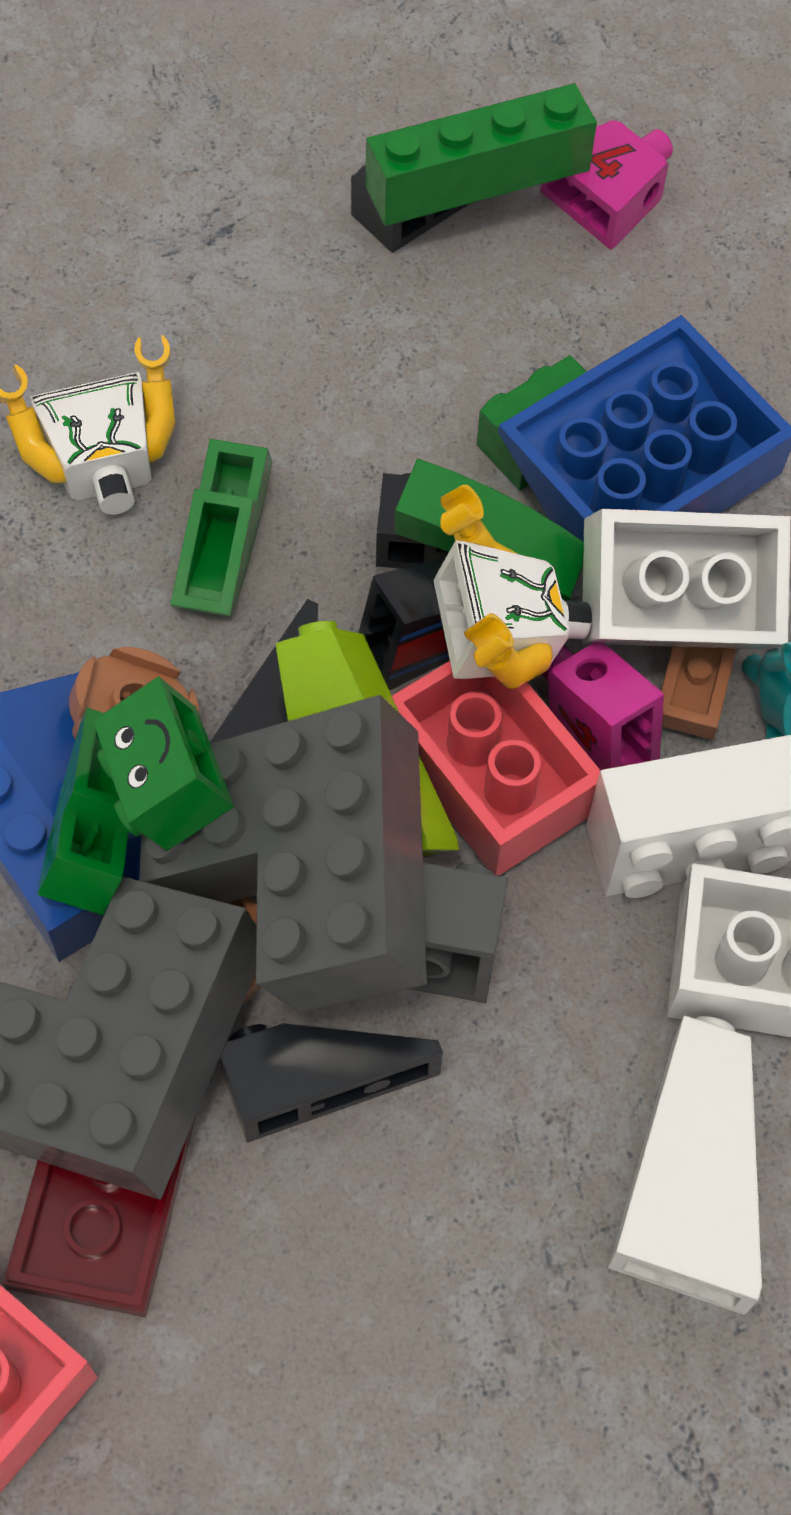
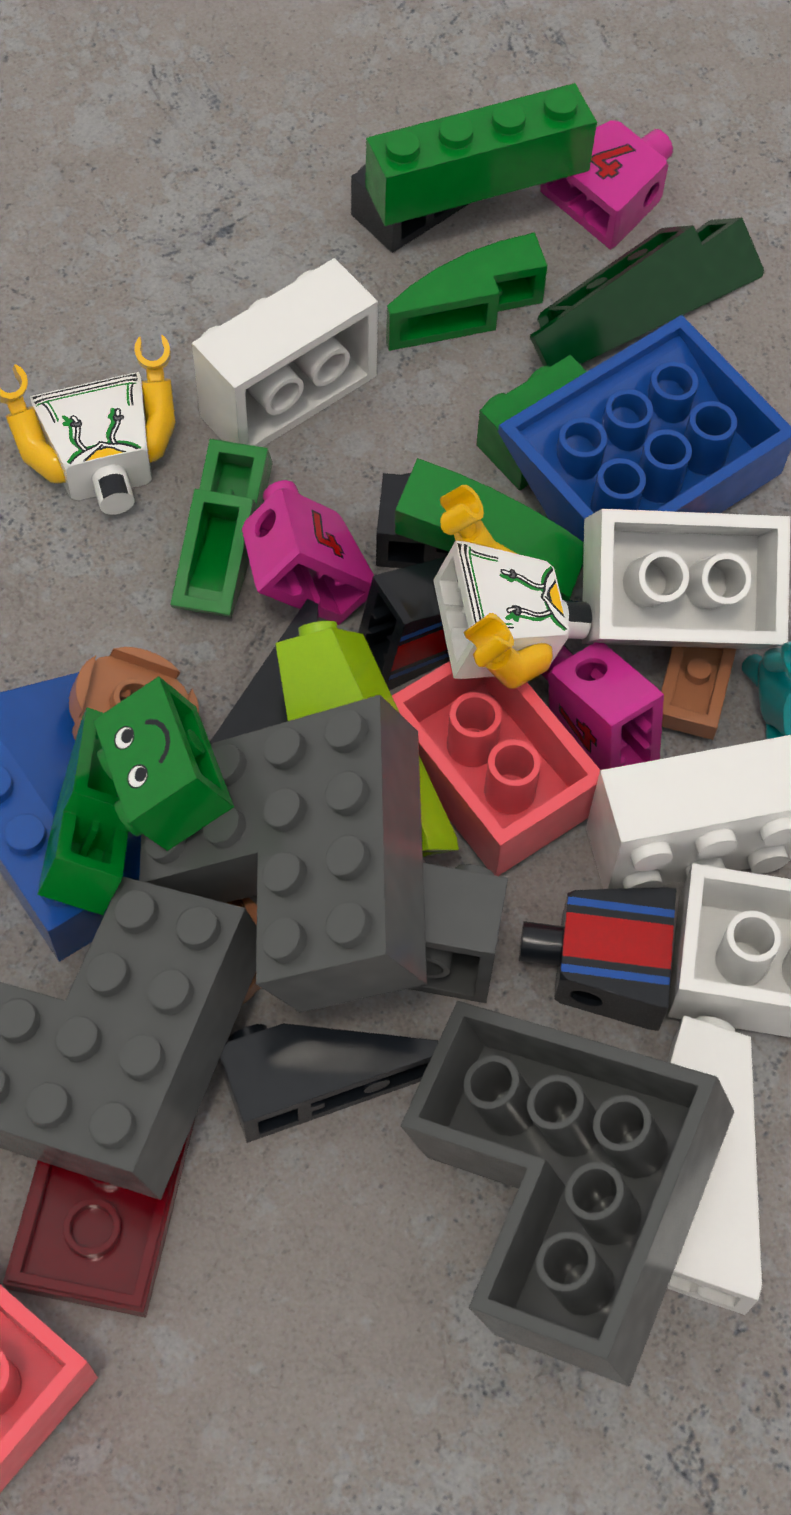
(287, 356): none -> white brick
(305, 553): none -> dark pink torso
(468, 293): none -> green slope
(604, 1170): none -> dark grey brick
(610, 952): none -> torso
(647, 288): none -> dark green wedge

